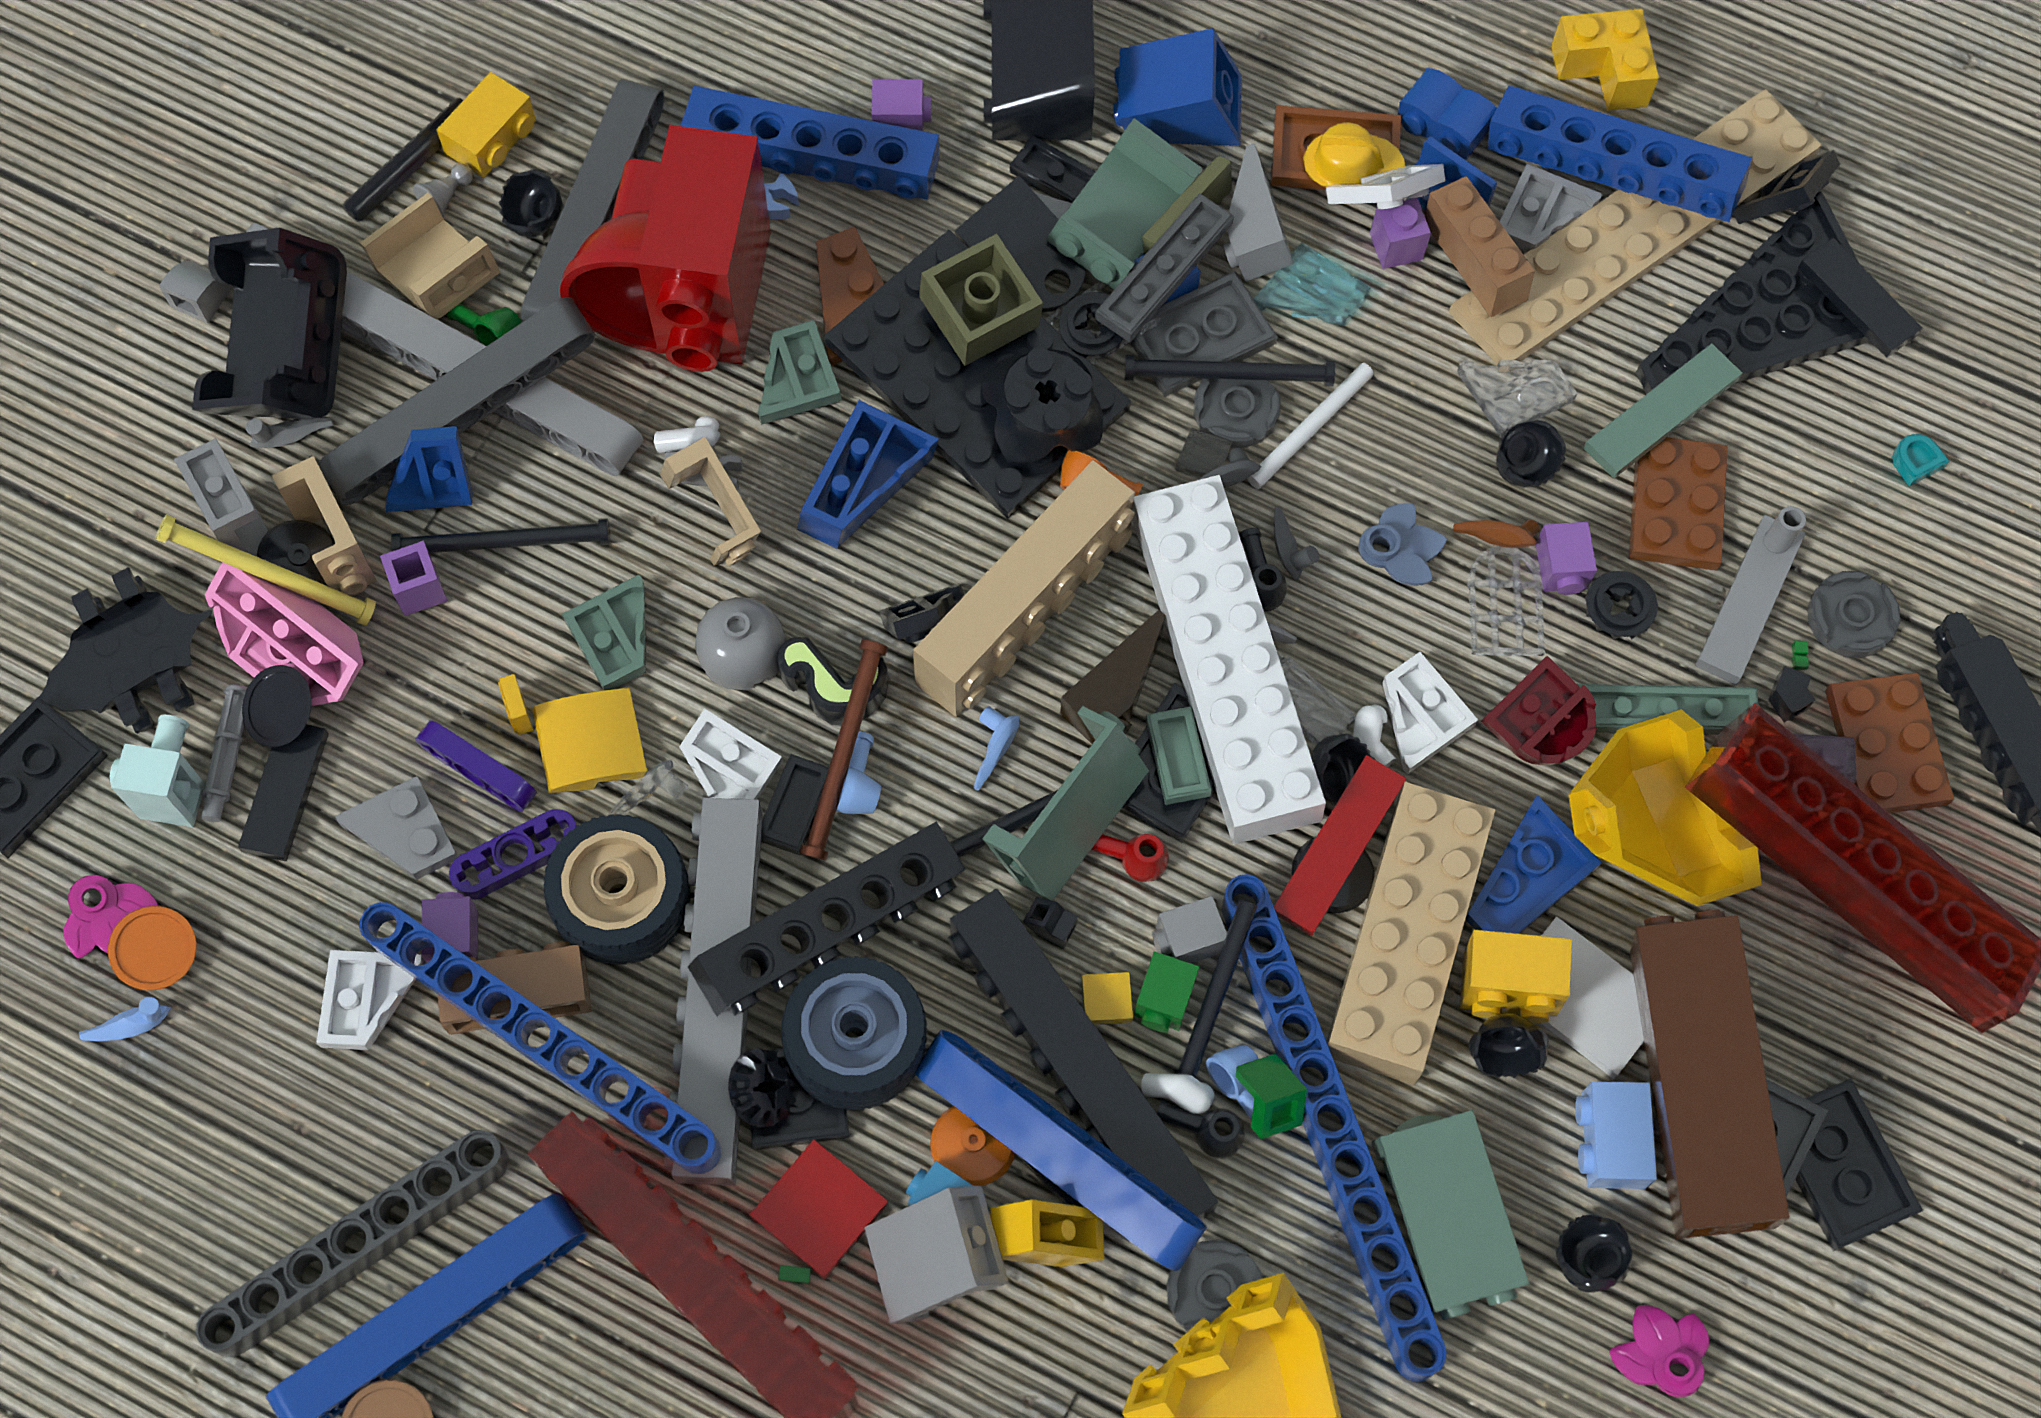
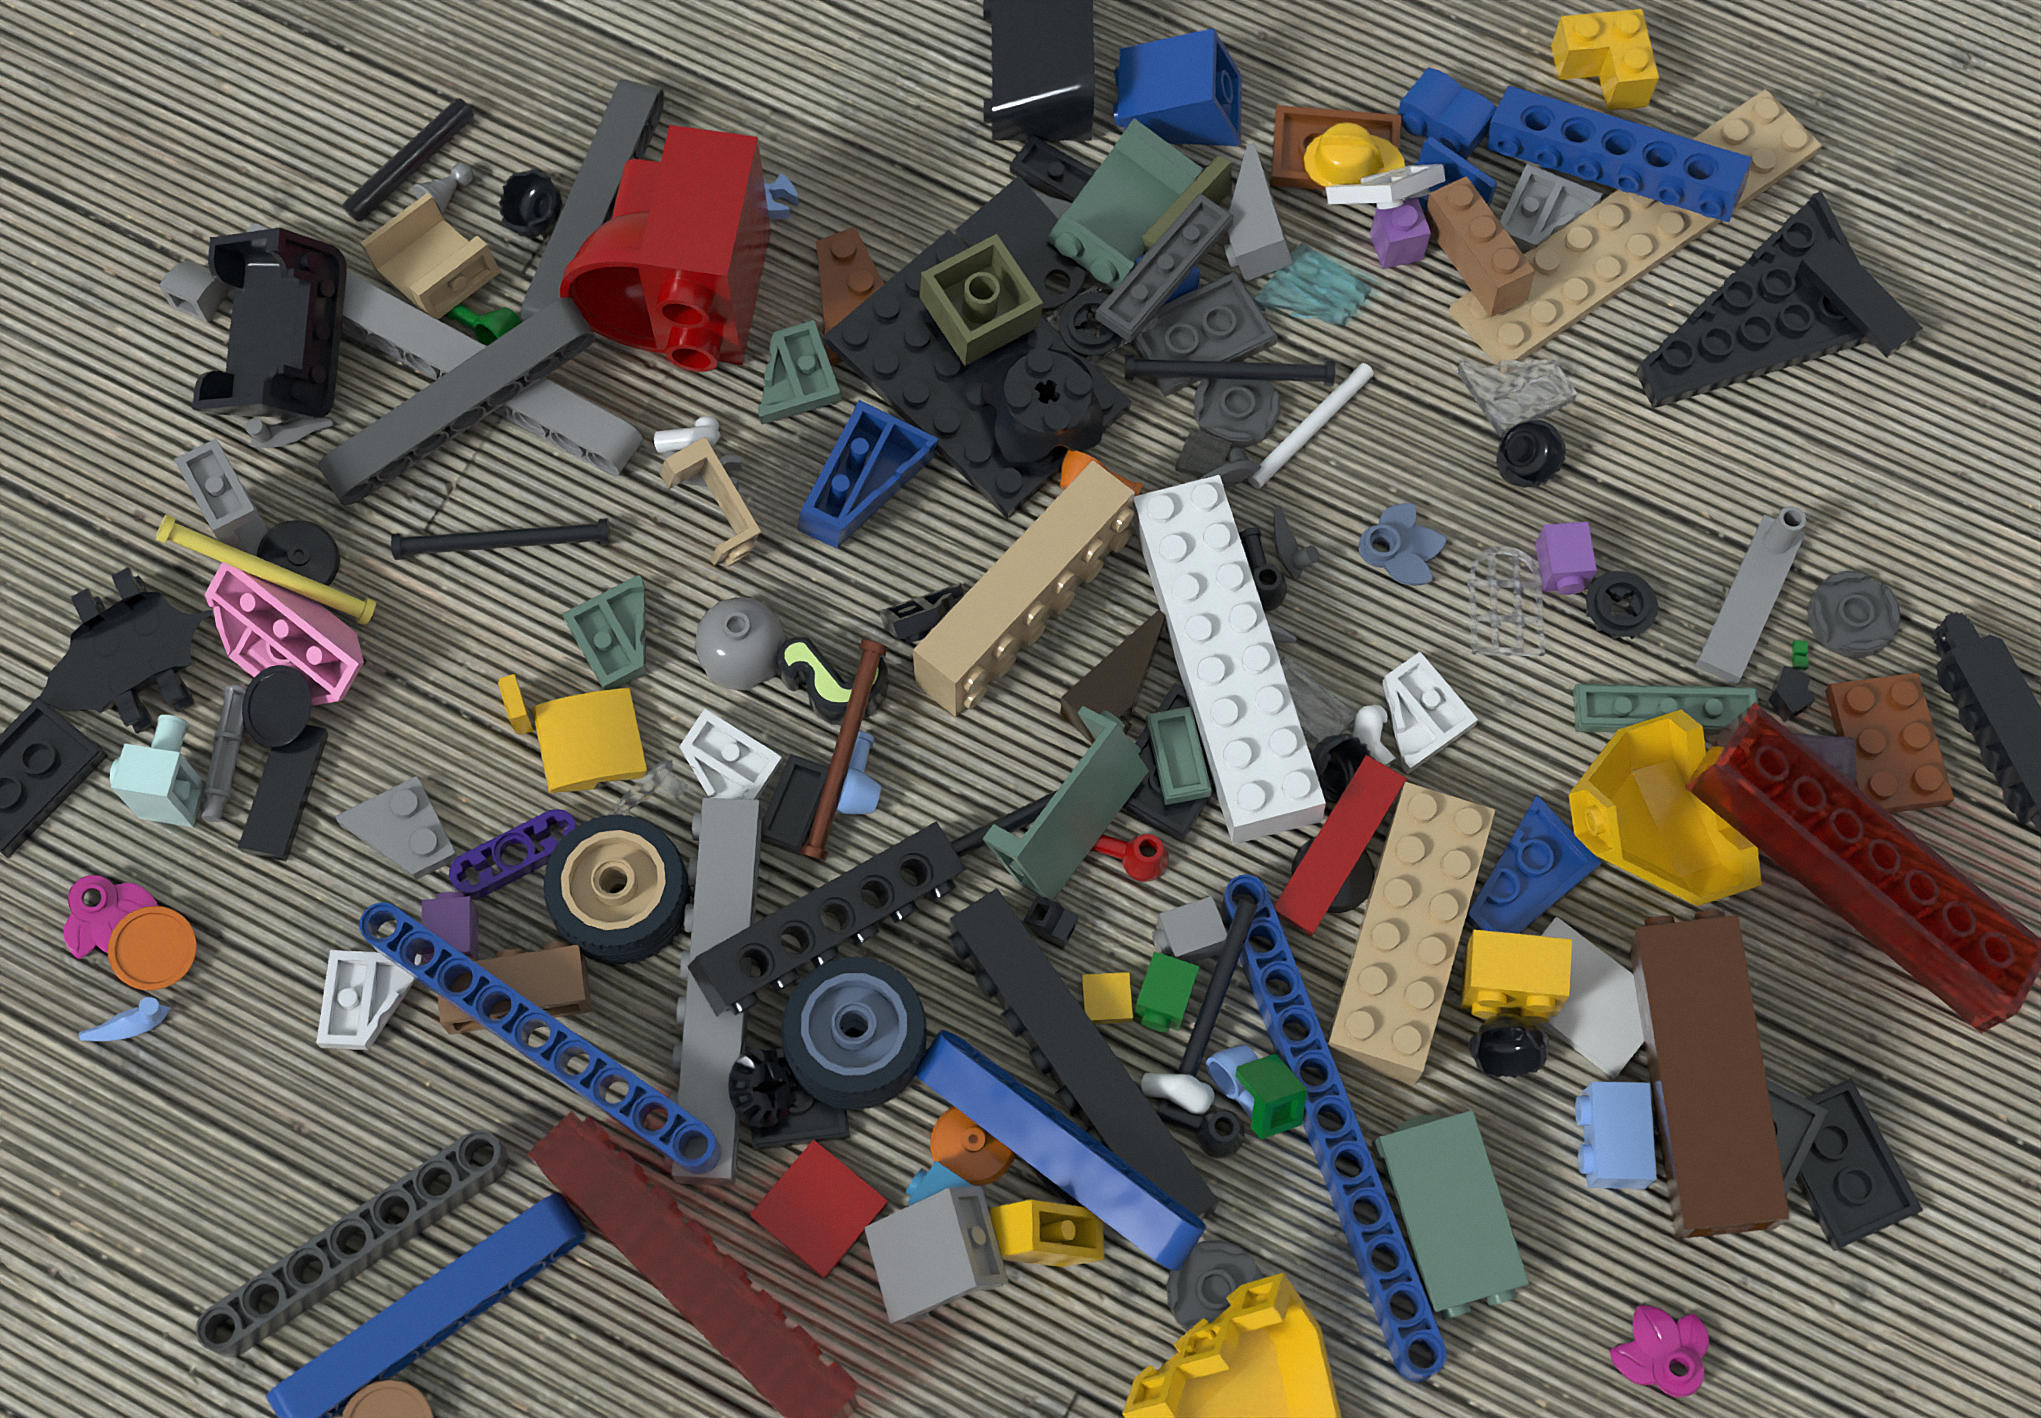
(312, 499): tan panel -> none
(413, 578): medium lavender brick -> none
(430, 472): blue wing -> none
(476, 766): dark purple beam -> none
(487, 125): yellow brick -> none
(795, 1274): green piece -> none
(833, 138): blue brick -> none
(900, 103): medium lavender brick -> none
(1001, 739): light blue bar -> none
(1501, 533): dark orange bar -> none
(1545, 717): dark red slope -> none
(1594, 1253): black hair -> none
(1662, 411): sand green tile -> none
(1679, 504): dark orange plate -> none
(1792, 189): black wing -> none
(1918, 458): teal tile -> none

